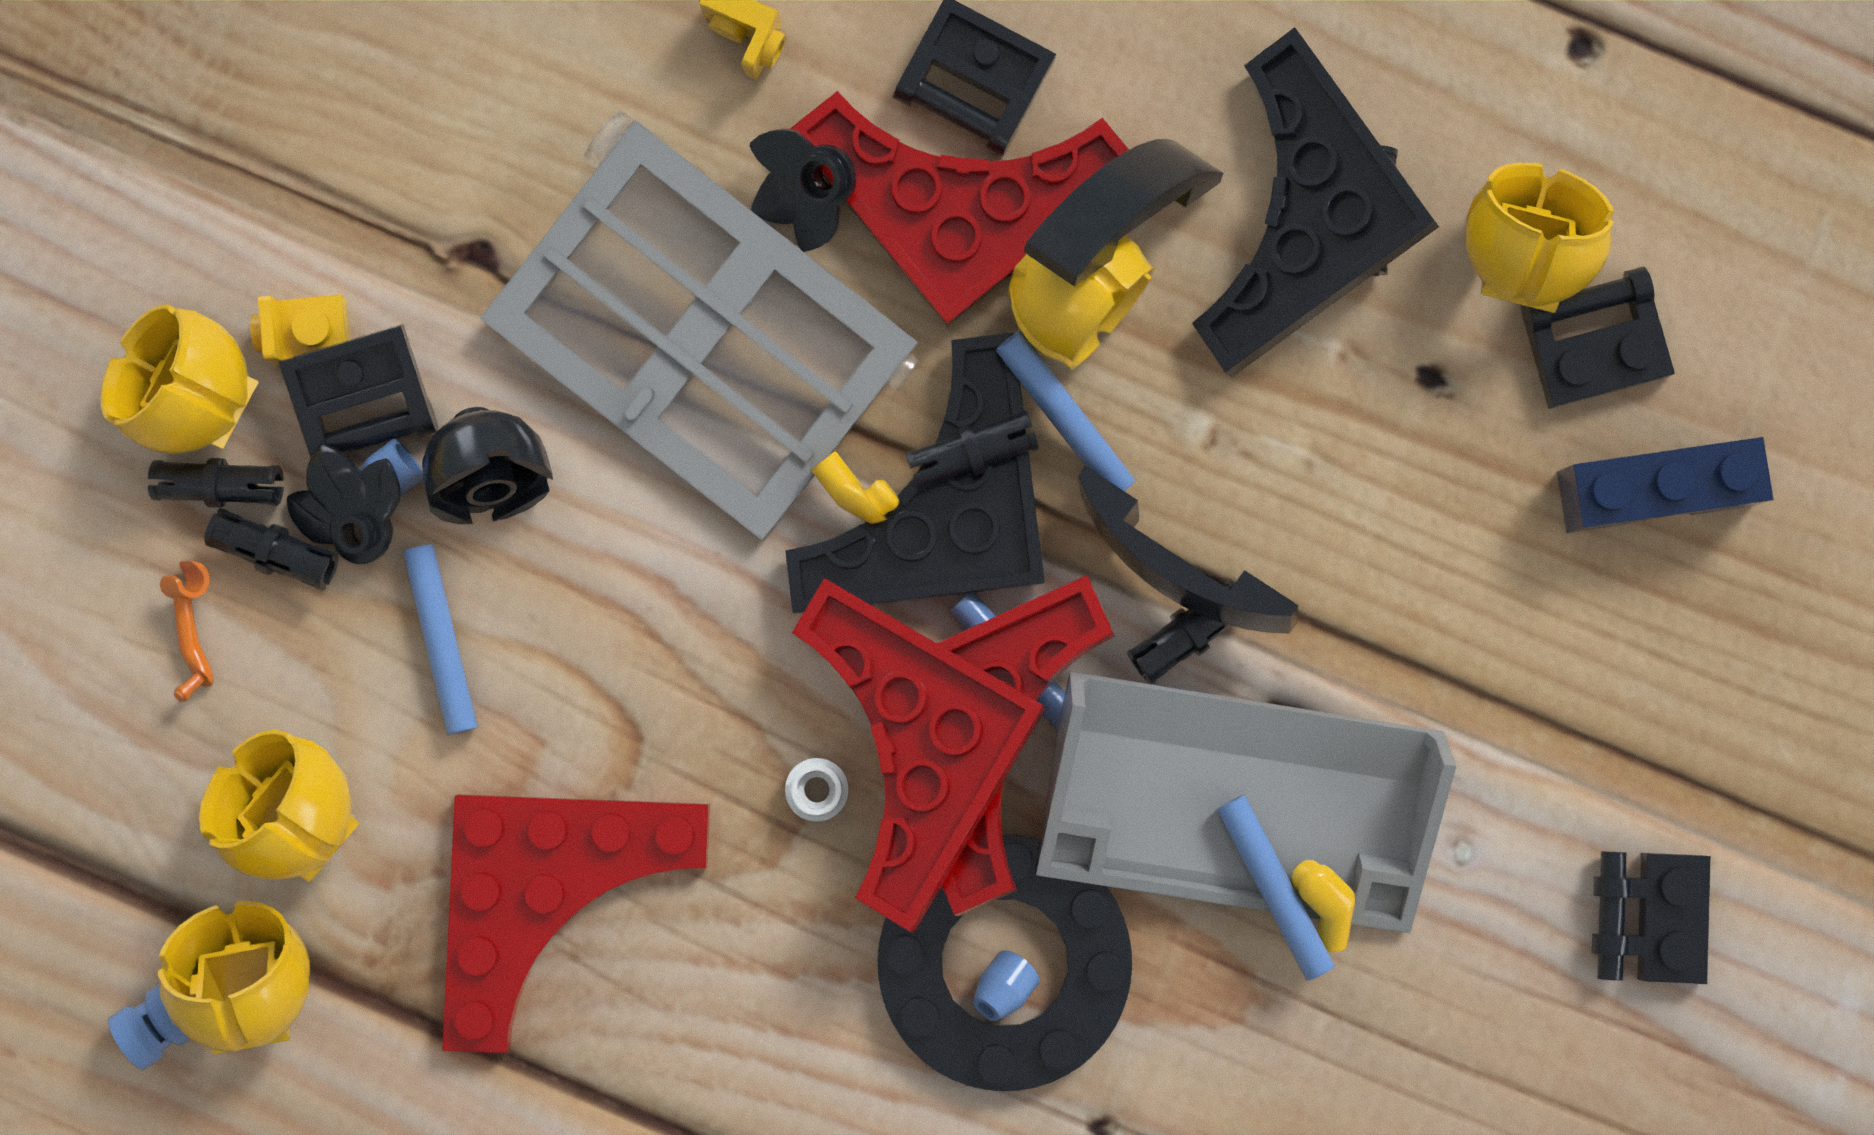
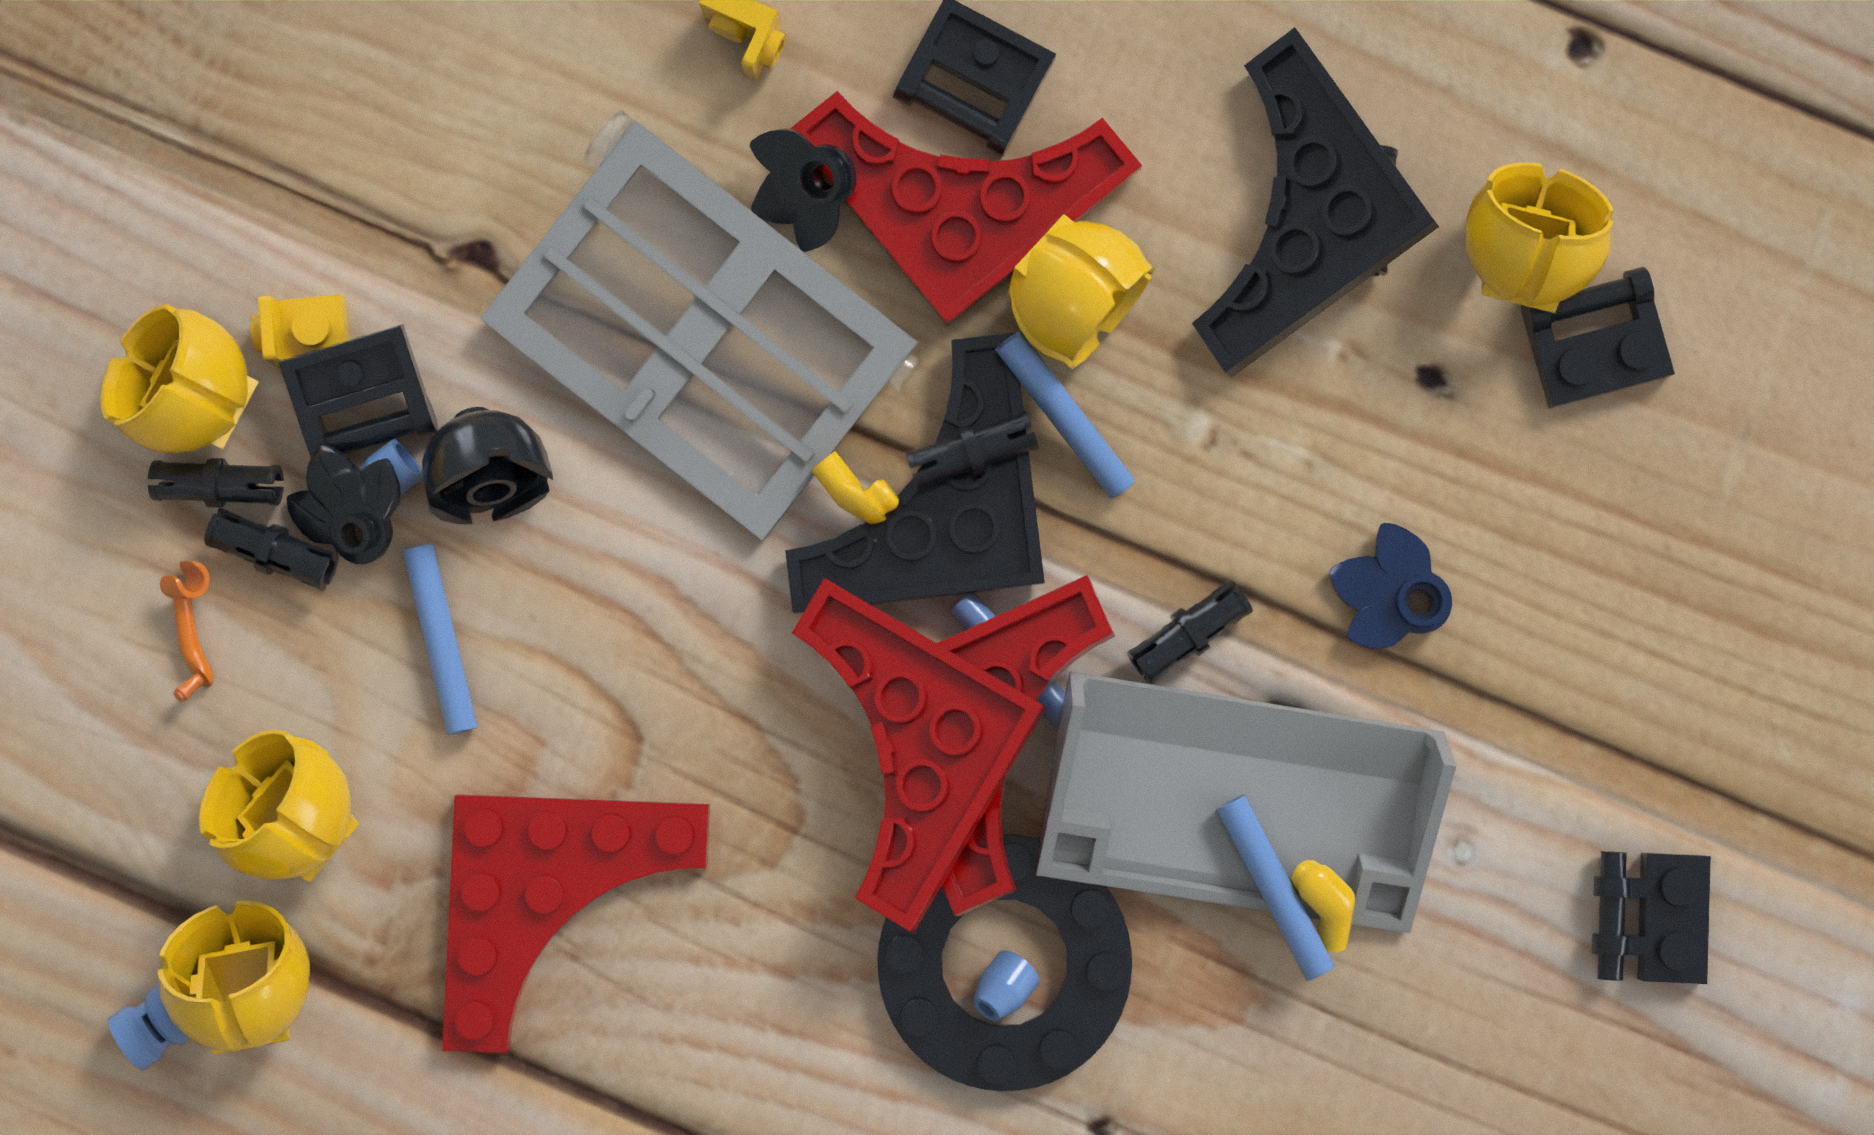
(802, 804): white plate -> none
(1113, 202): black slope -> none
(1246, 605): black slope -> none
(1381, 589): none -> dark blue plate
(1665, 484): dark blue arch -> none

